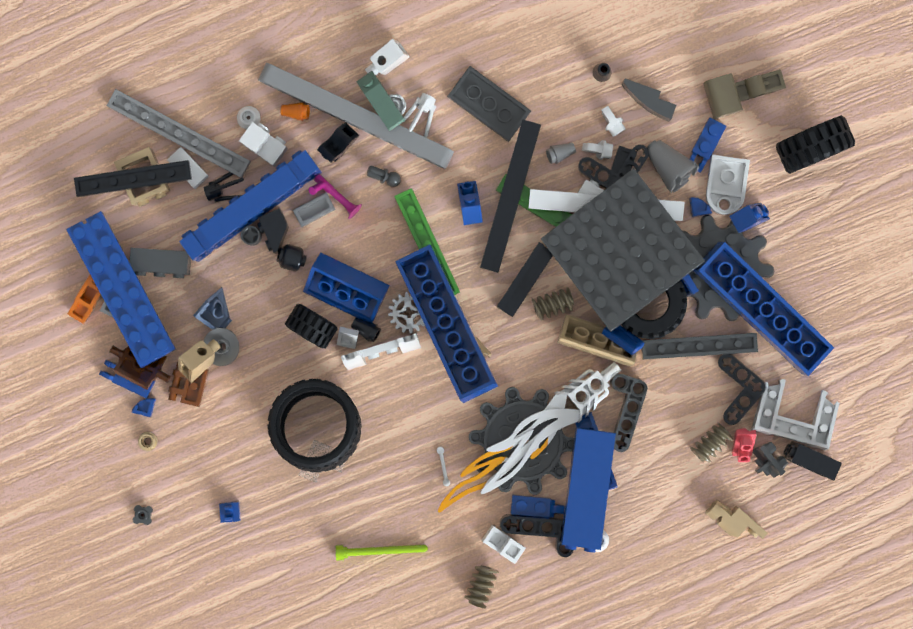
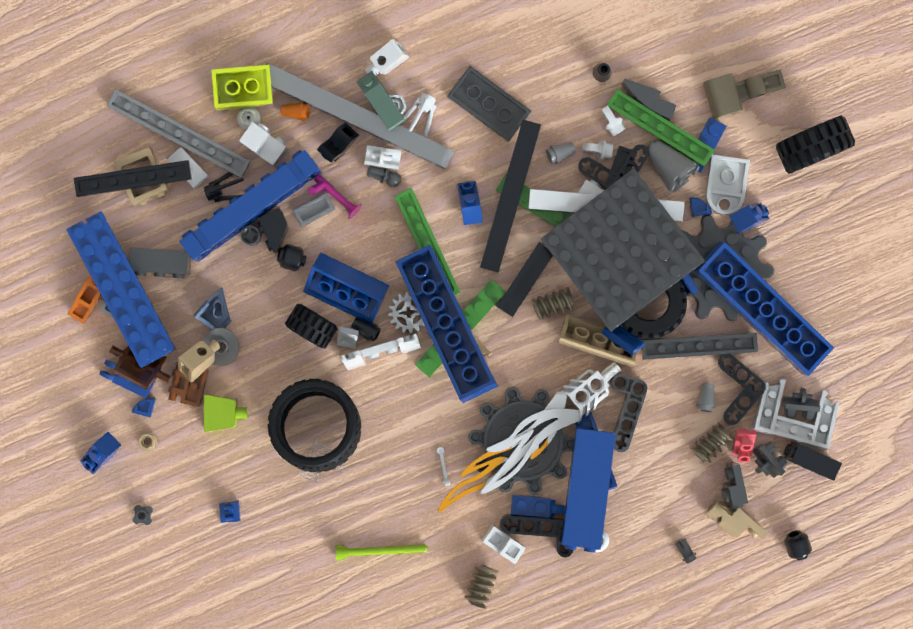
(100, 453): none -> blue slope
(222, 413): none -> lime torso
(241, 87): none -> neon yellow slope
(382, 157): none -> white hips
(474, 313): none -> bright green plate
(660, 128): none -> bright green plate
(686, 551): none -> dark grey pin
(706, 399): none -> light grey cone
(734, 491): none -> dark grey plate
(798, 545): none -> black head
(802, 402): none -> dark grey hips

